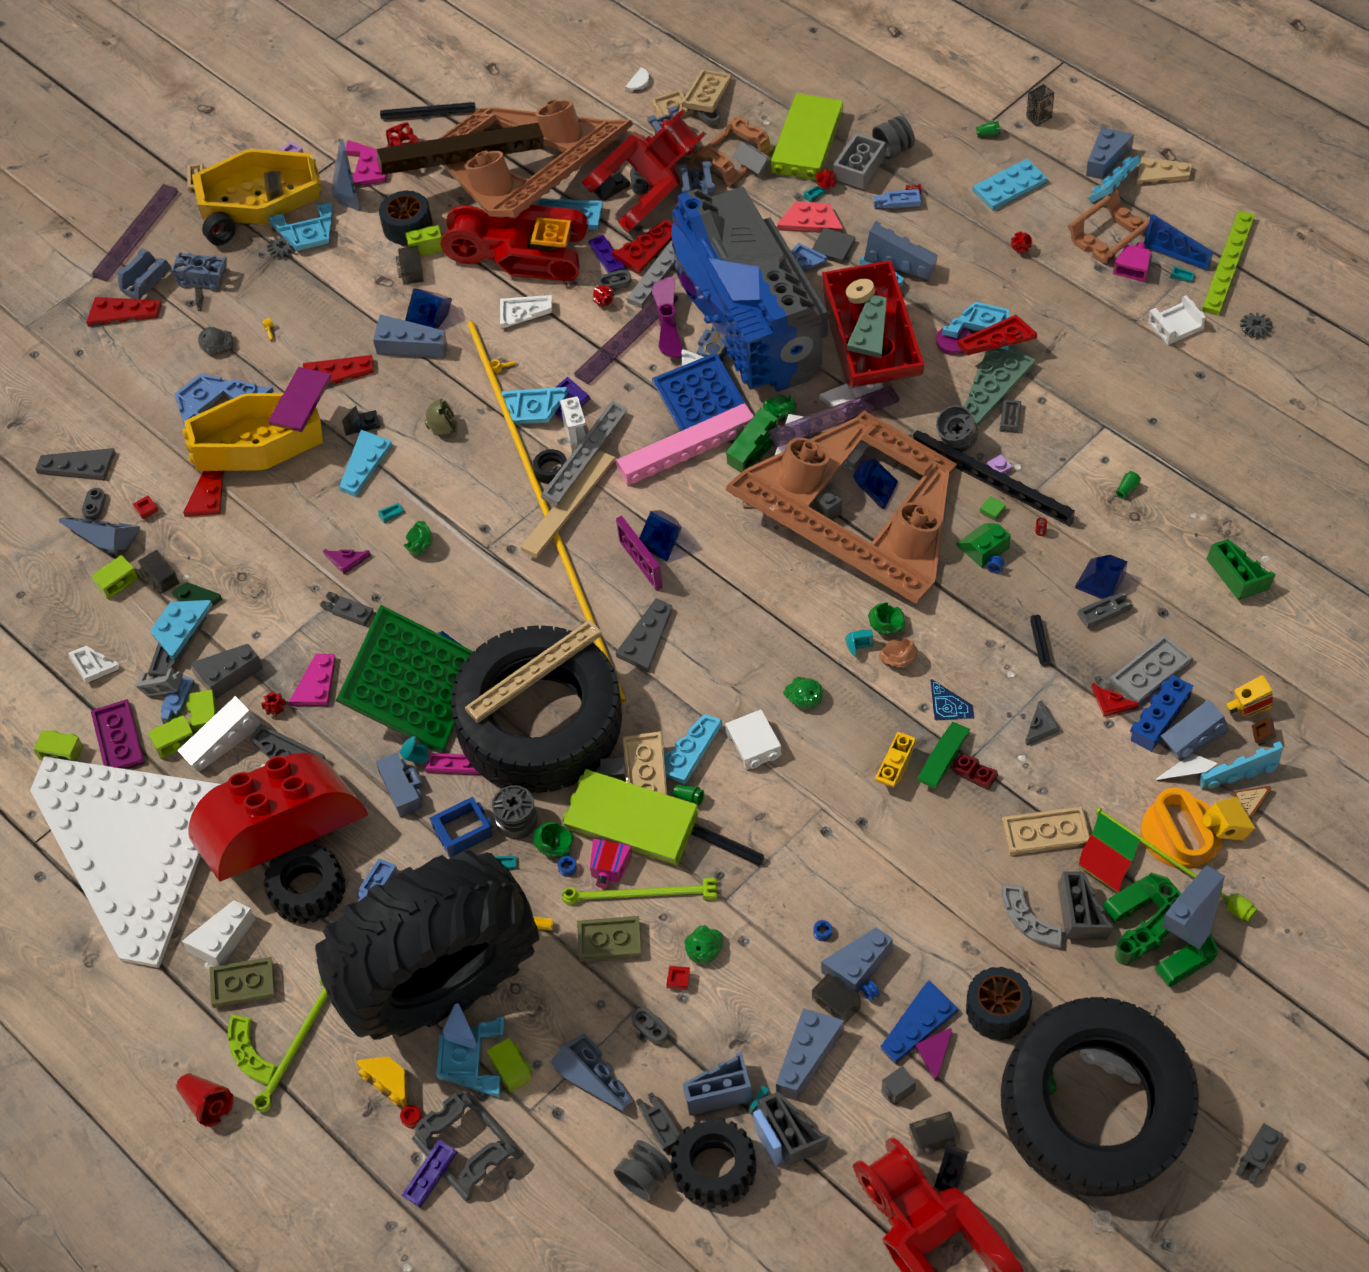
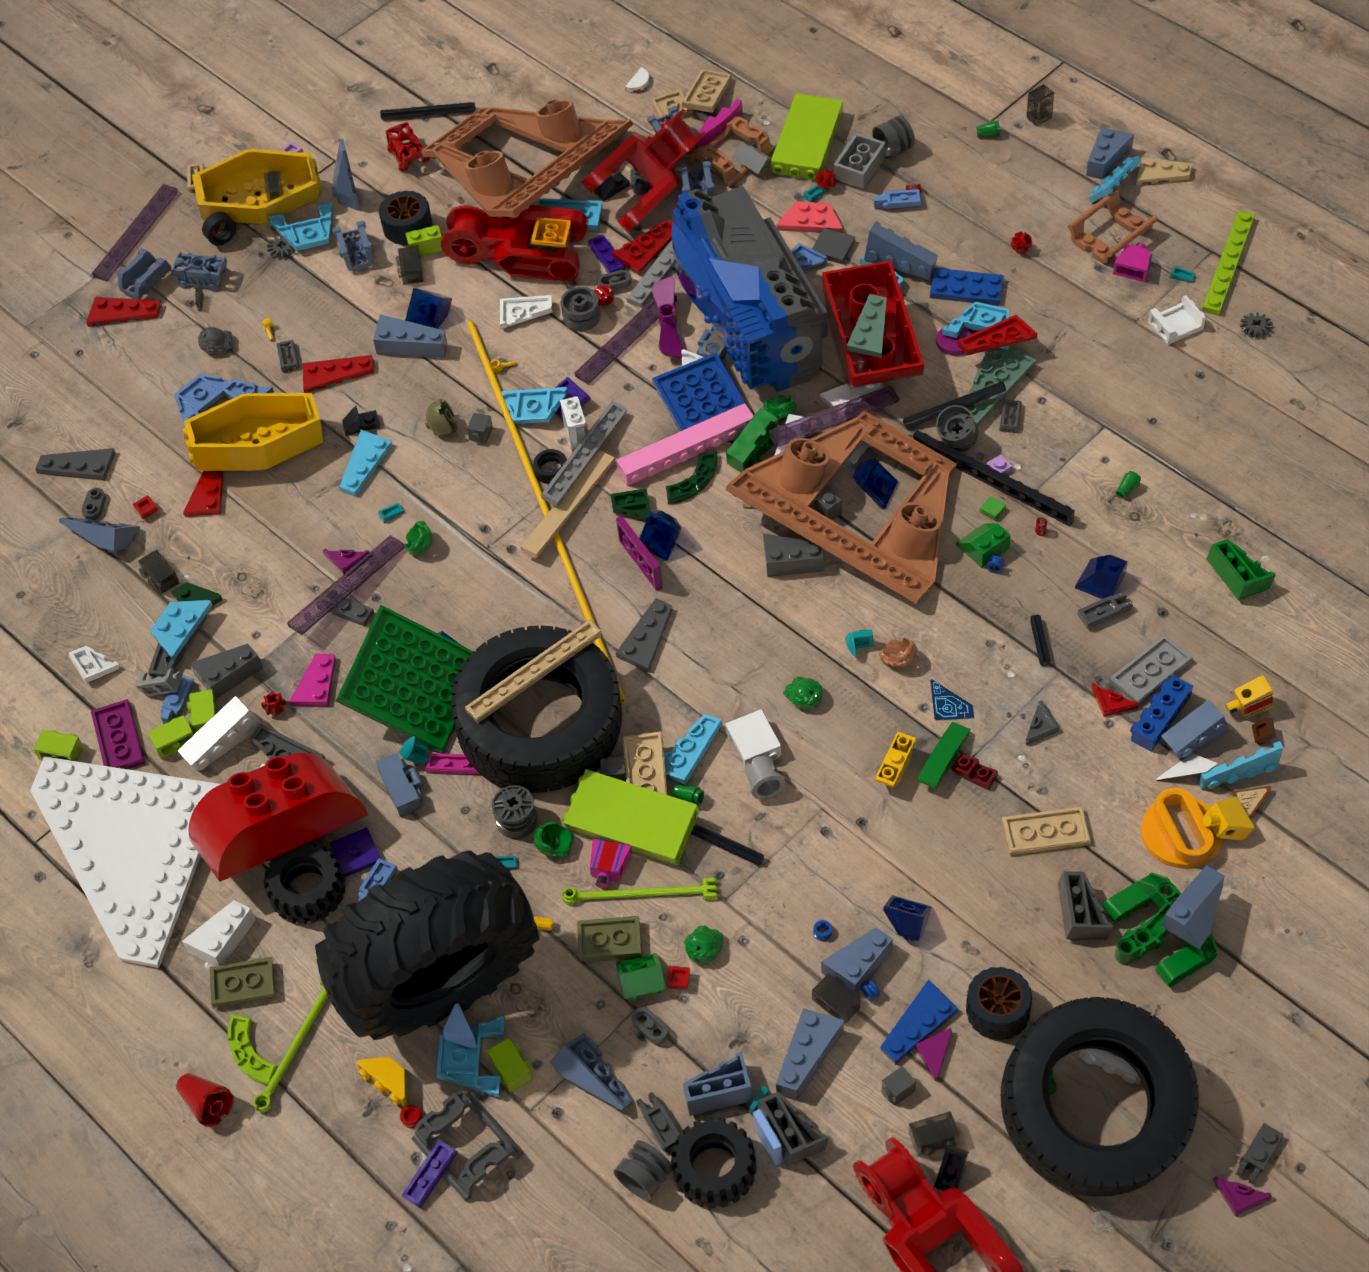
(114, 577): lime brick -> none
(290, 365): none -> dark grey tile
(300, 399): magenta tile -> none
(345, 585): none -> clear purple tile
(355, 852): none -> dark purple plate
(363, 244): none -> sand blue piece
(367, 168): dark pink wing -> none
(458, 148): dark brown brick -> none
(467, 840): blue window -> none
(479, 427): none -> dark grey brick
(572, 866): blue bush -> none
(580, 308): none -> dark grey wheel
(631, 503): none -> dark green wing
(640, 976): none -> green slope
(697, 482): none -> dark green tile
(715, 126): none -> dark pink slope
(764, 778): none -> light grey piece
(791, 556): none -> dark grey wedge
(860, 291): tan piece -> none
(886, 619): green hair -> none
(907, 917): none -> clear blue slope
(964, 401): none -> black axle
(966, 286): none -> blue plate
(1009, 184): medium azure plate -> none
(1026, 922): light grey tile -> none
(1113, 849): flag -> none
(1174, 243): blue wing -> none
(1240, 1196): none -> magenta tile

